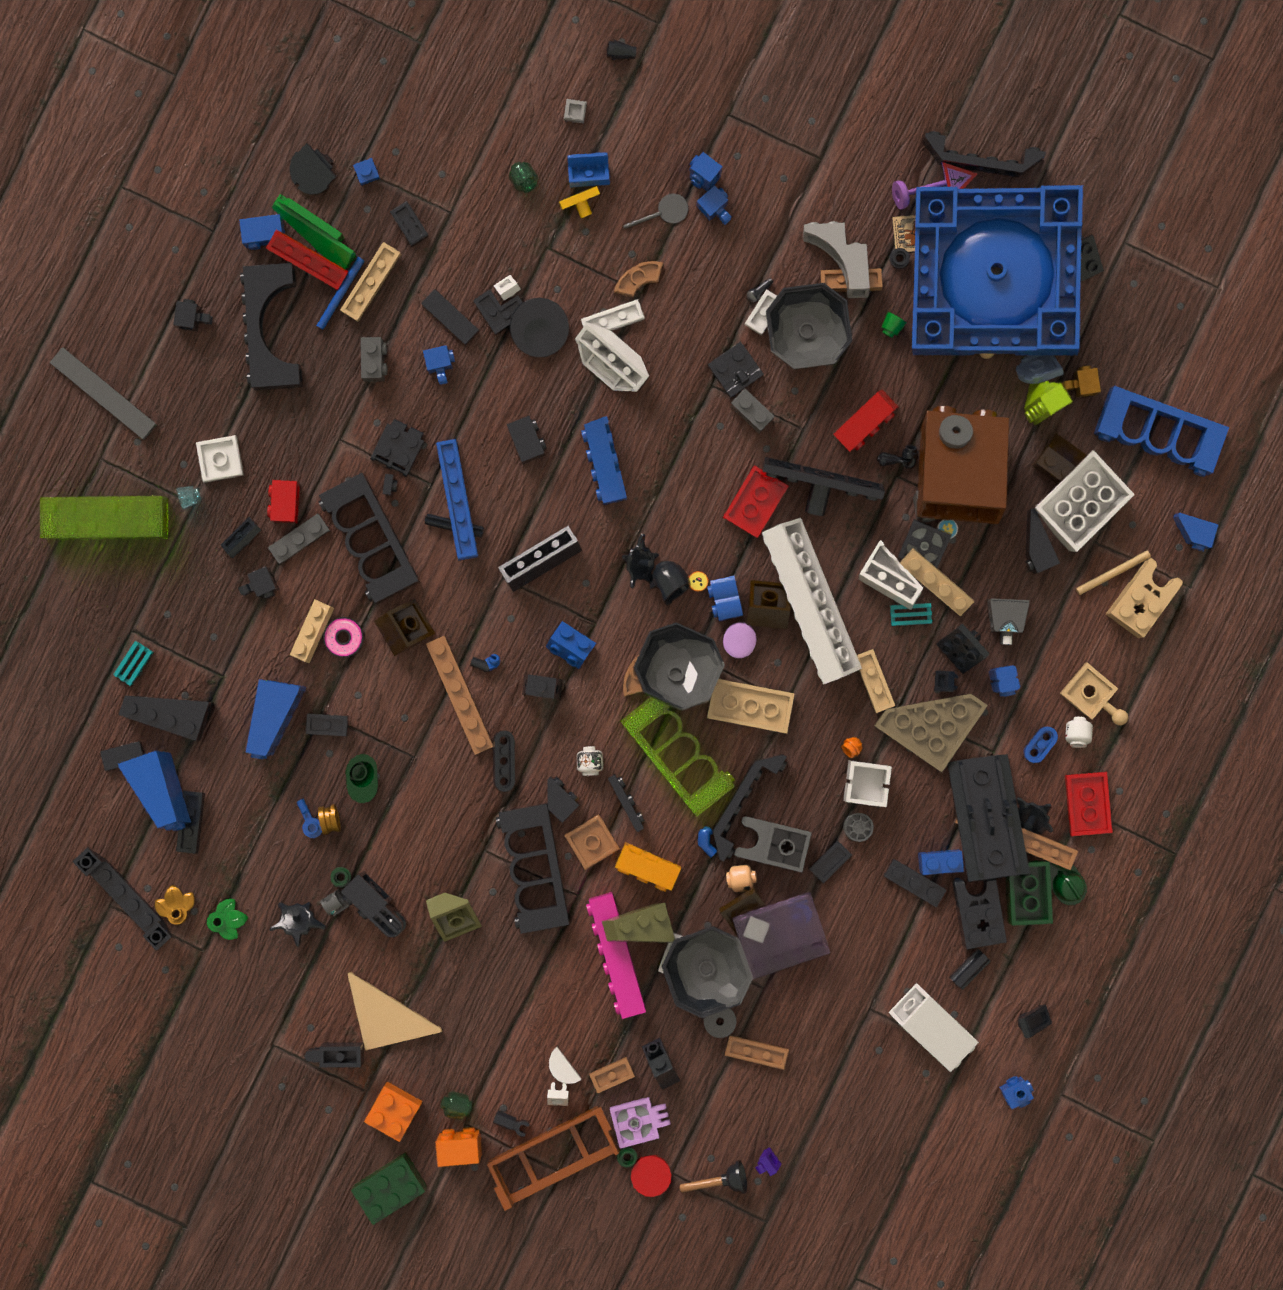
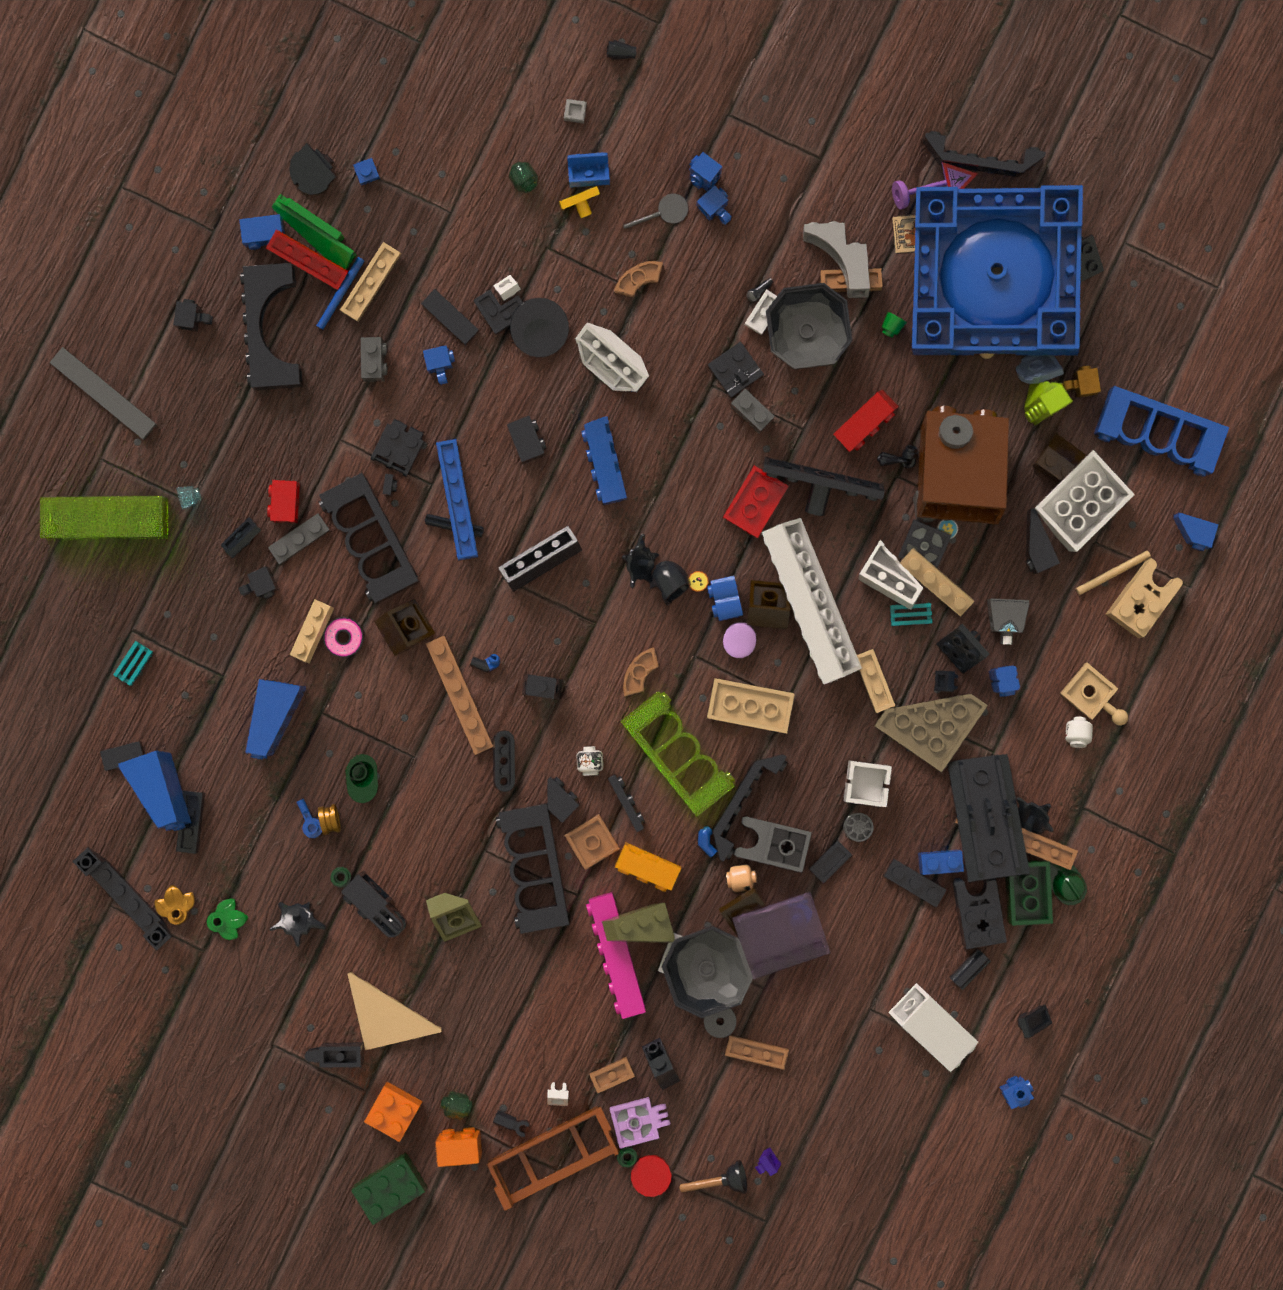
(176, 716): black wedge -> none
(219, 459): white tile -> none
(327, 725): black plate -> none
(334, 903): dark grey leg -> none
(409, 223): black plate -> none
(561, 1068): white tile -> none
(570, 645): blue bracket -> none
(617, 316): white tile -> none
(678, 666): dark grey rock -> none
(756, 929): light grey tile -> none
(852, 747): orange plate -> none
(899, 252): black plate -> none
(1041, 746): blue plate -> none
(1088, 803): red plate -> none

